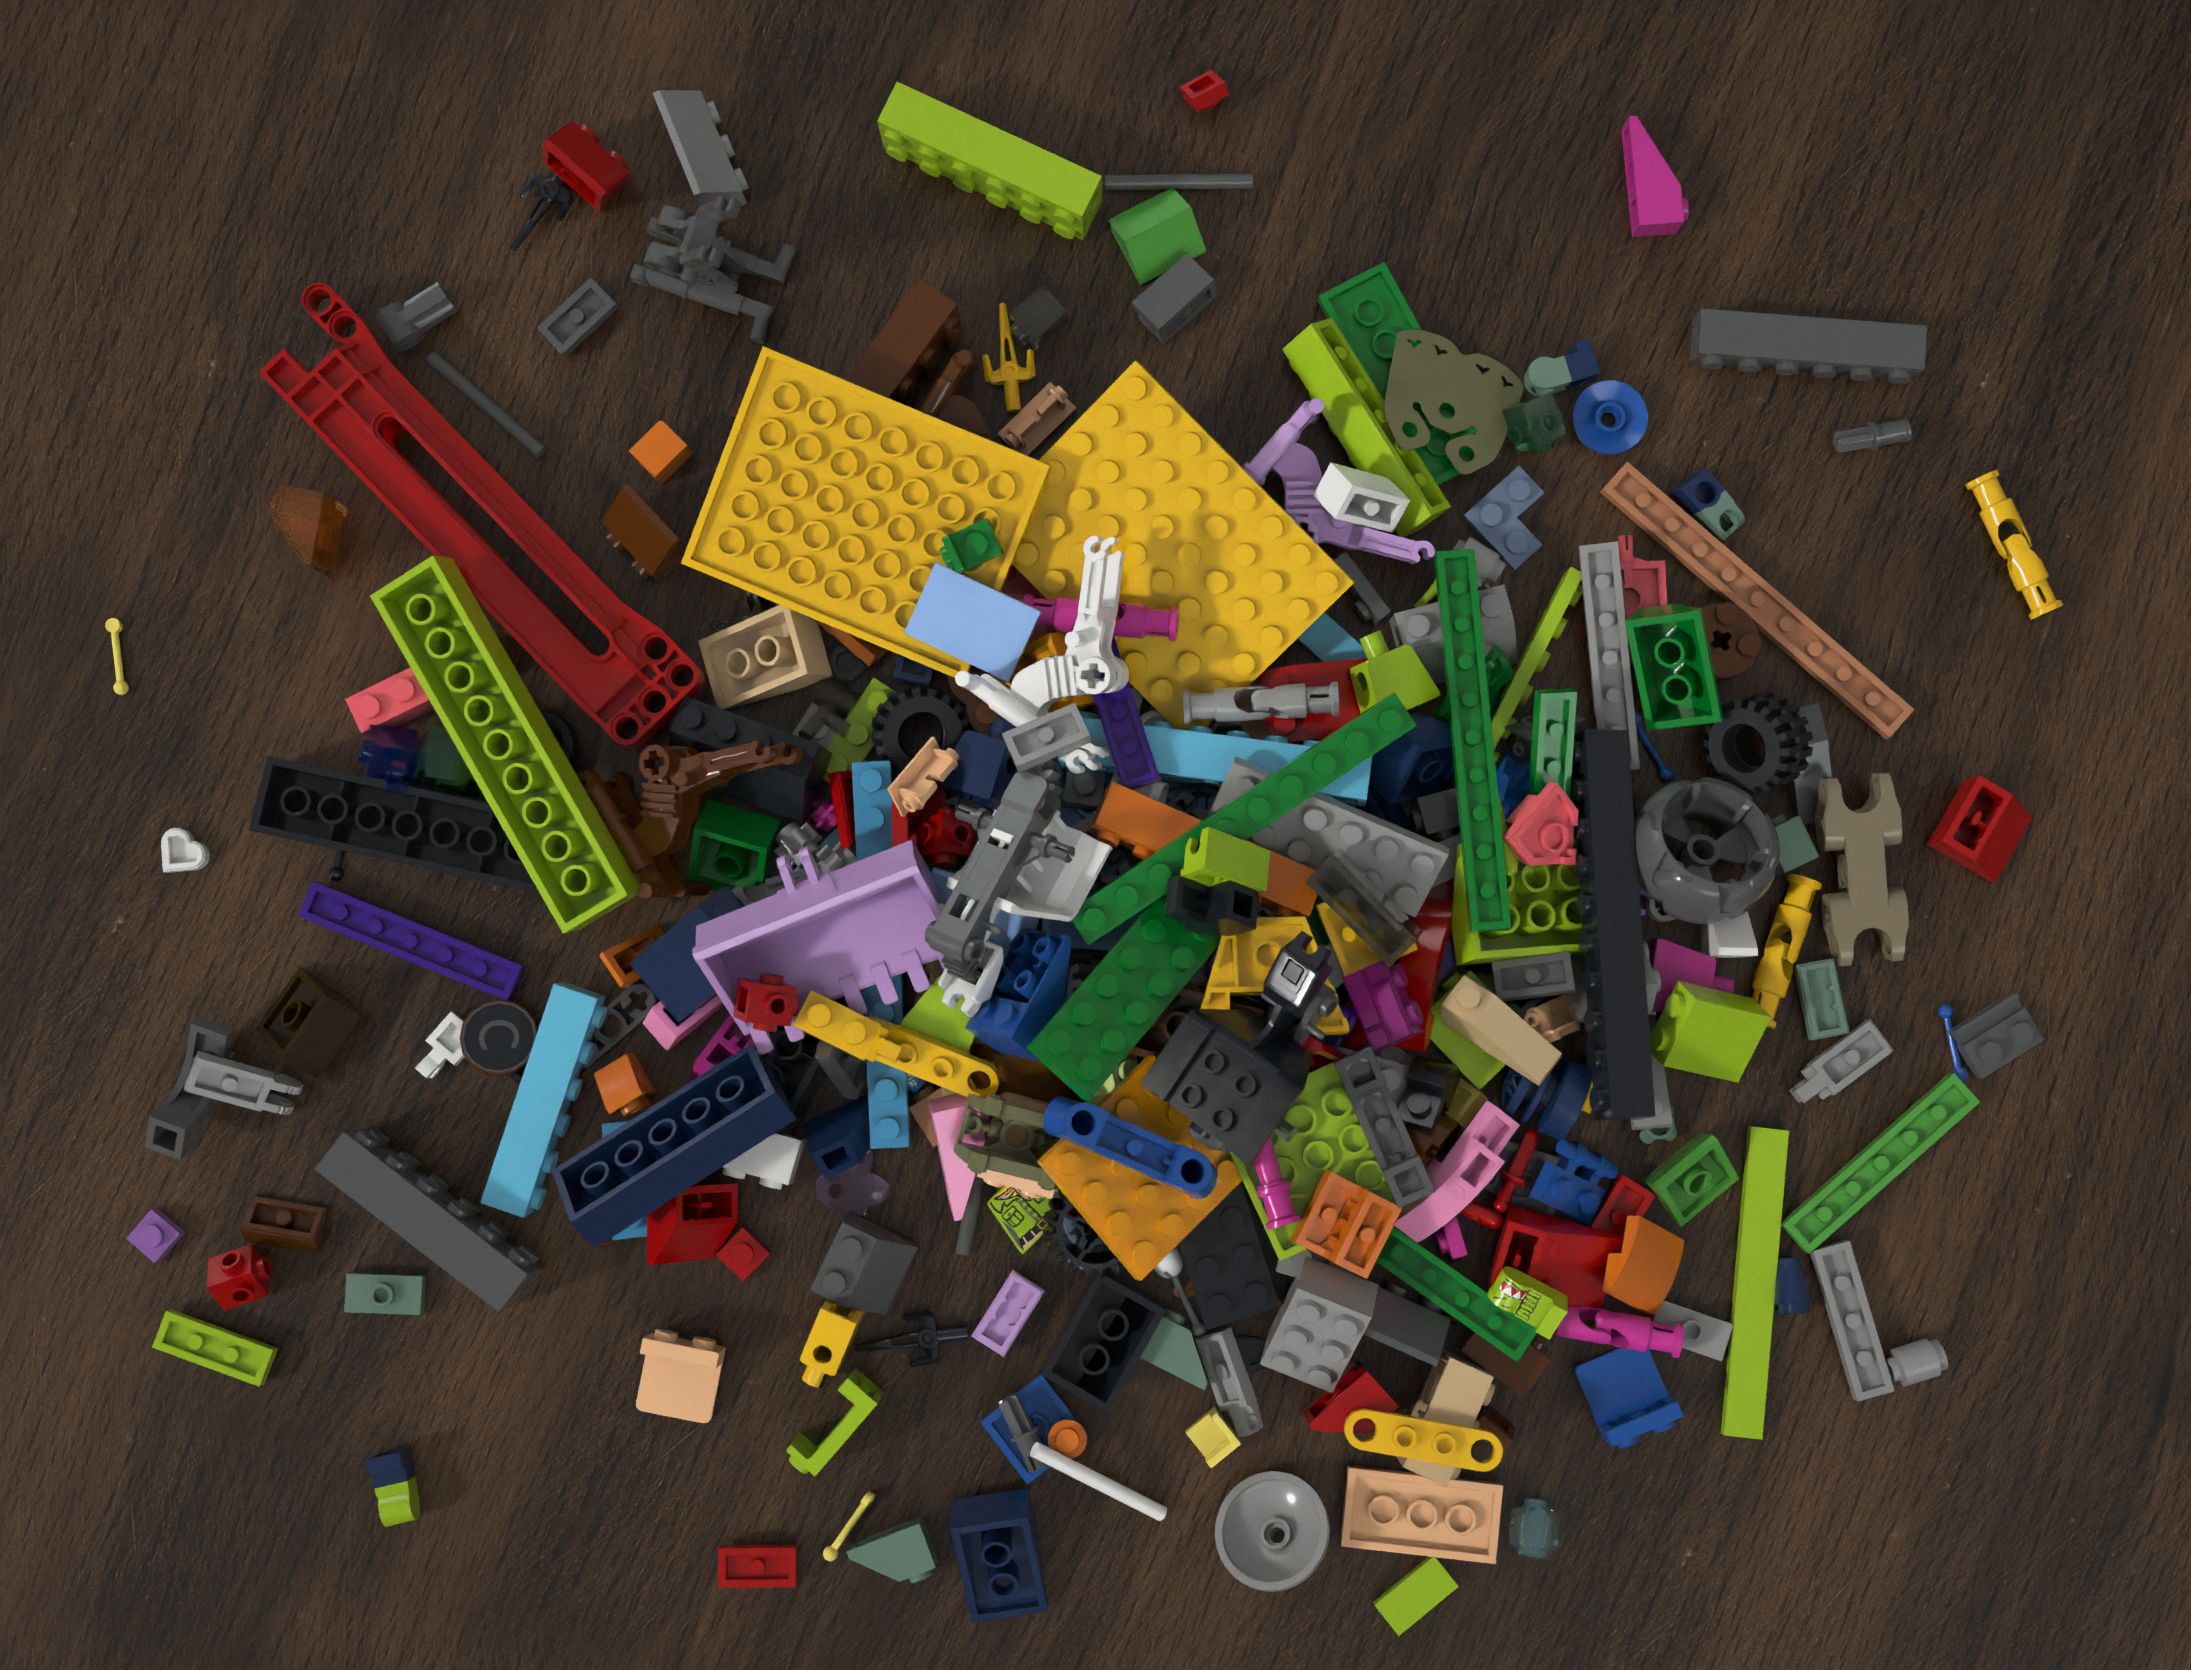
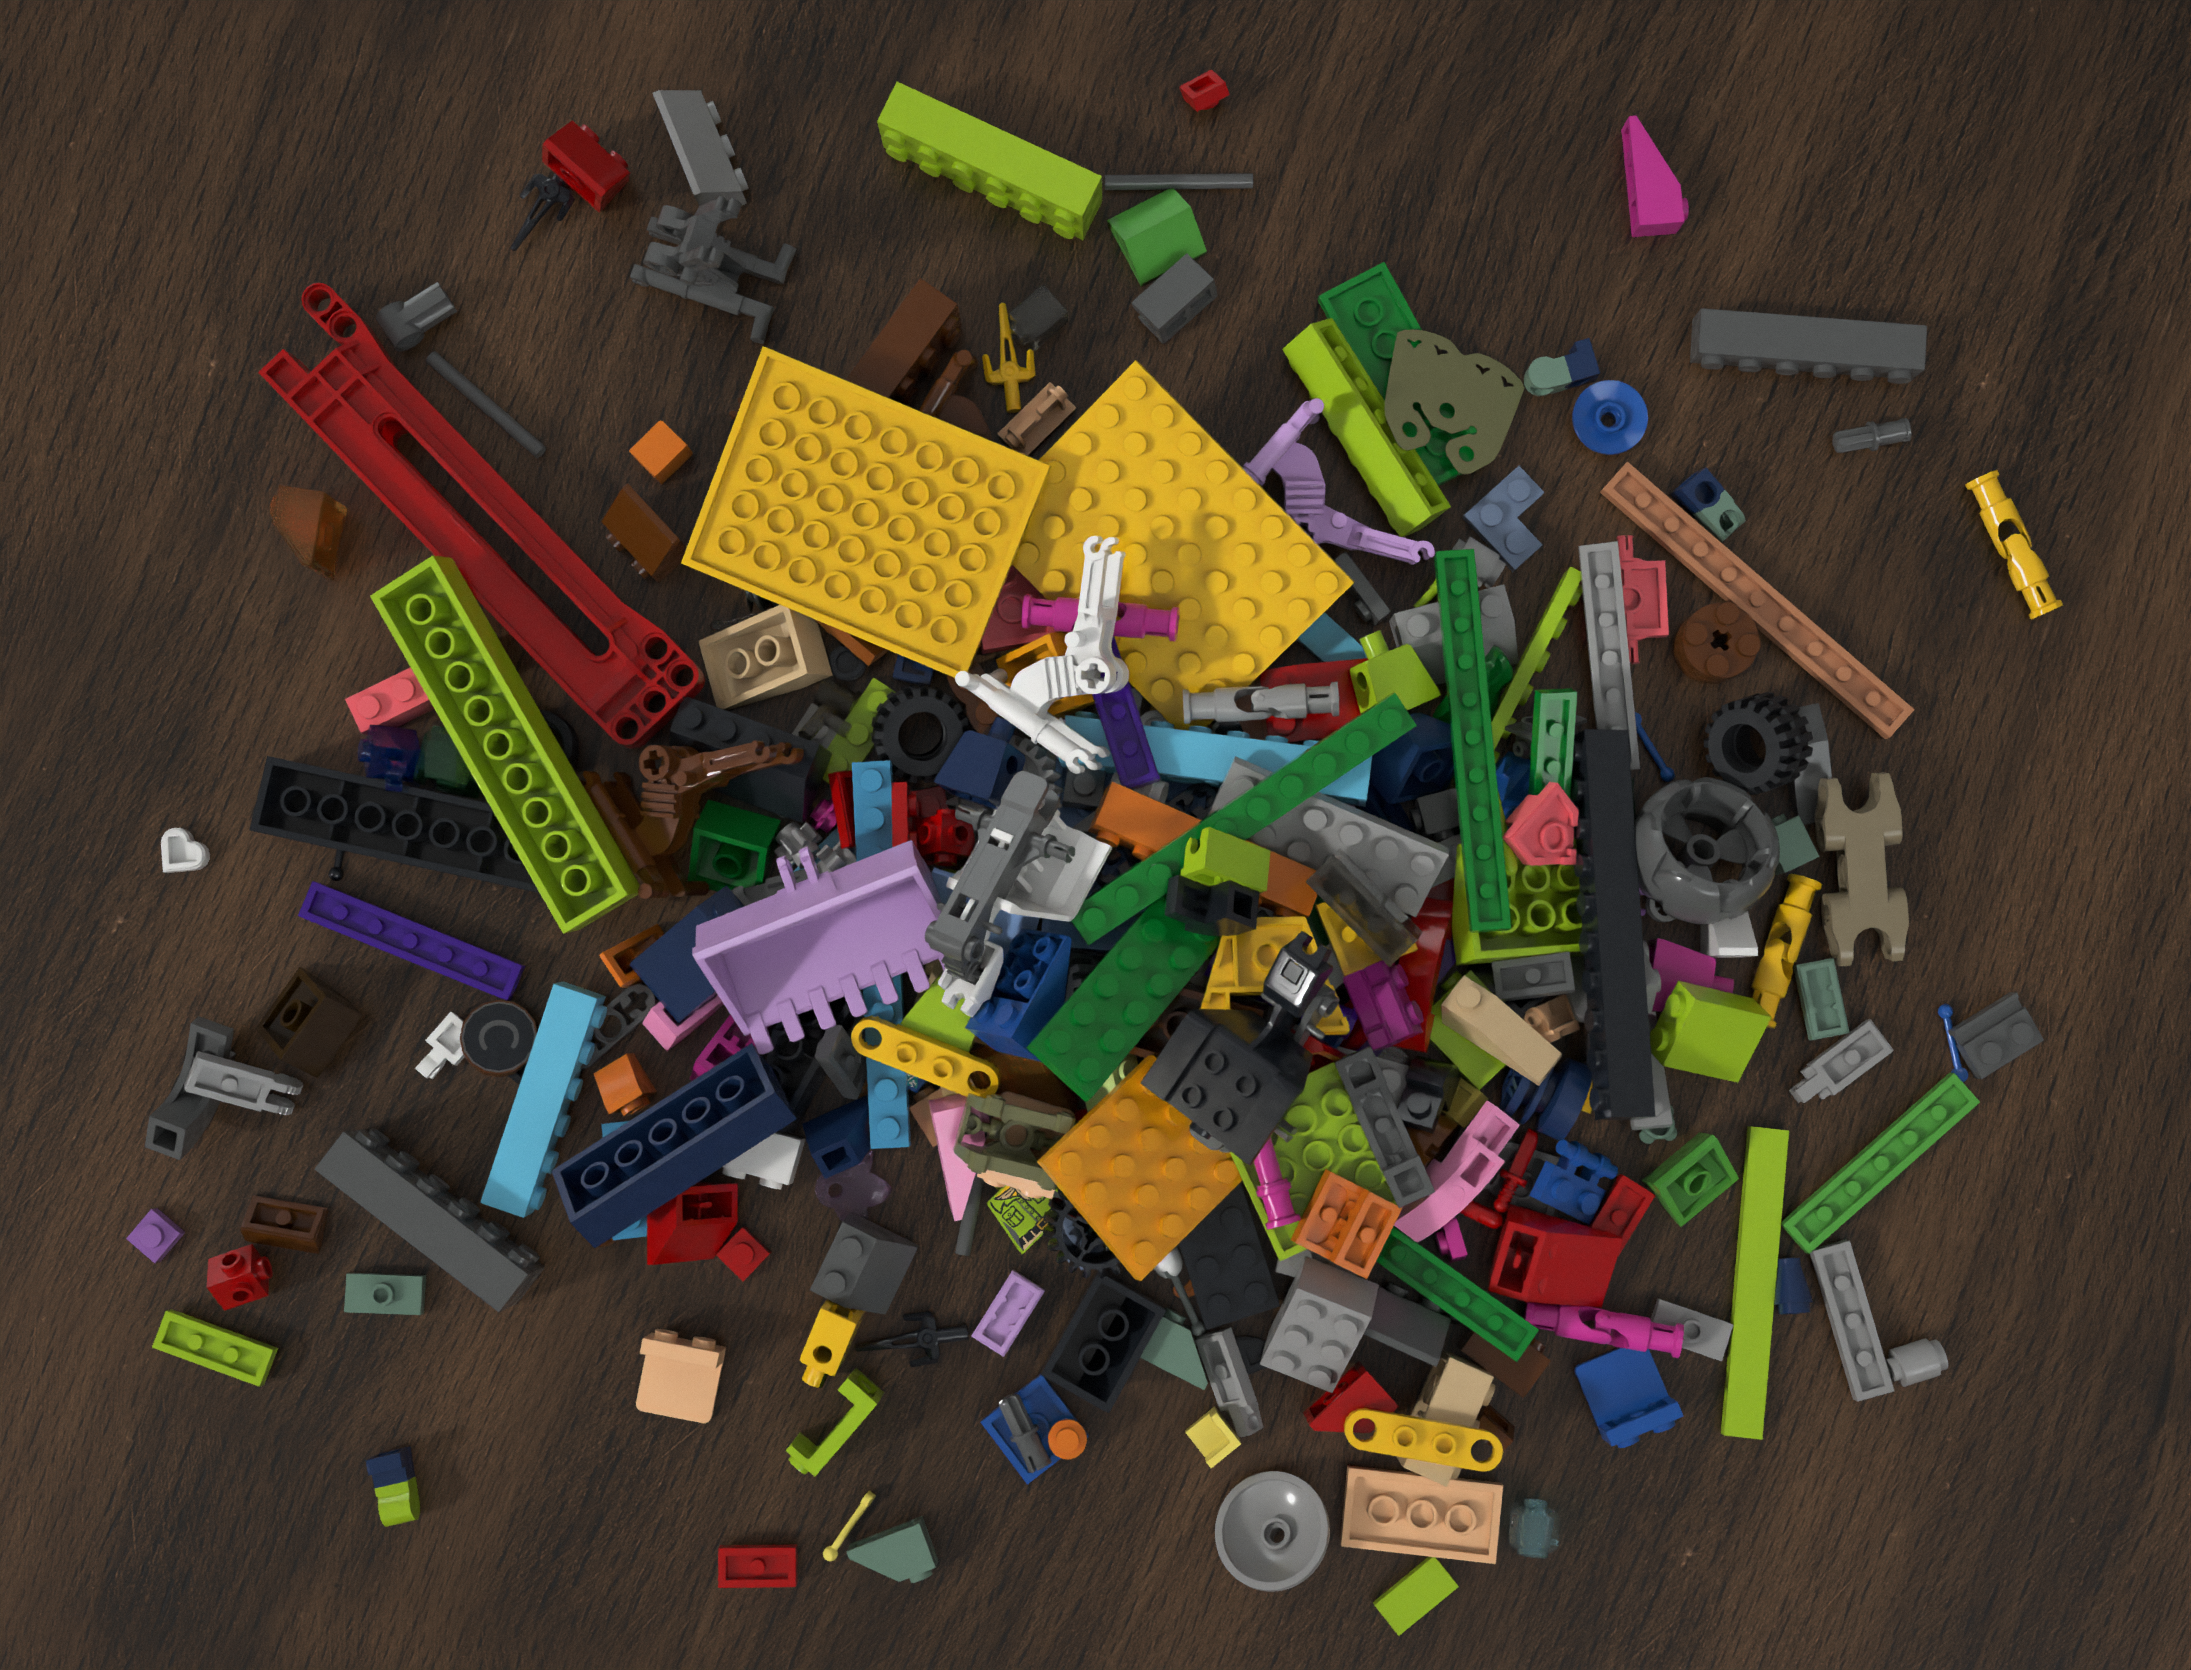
(115, 627): light yellow hinge -> none
(577, 317): dark grey plate -> none
(766, 1002): red brick -> none
(845, 1029): yellow hinge -> none
(917, 779): light nougat hinge -> none
(970, 546): green bracket -> none
(973, 622): light blue tile -> none
(998, 1555): dark blue slope -> none
(1046, 737): light grey plate -> none
(1098, 1481): white bar -> none
(1131, 1146): blue plate -> none
(1361, 497): white brick -> none
(1529, 1300): lime leg -> none
(1534, 423): clear green brick -> none
(1645, 1266): orange slope -> none
(1673, 666): green slope -> none
(1981, 827): red slope -> none

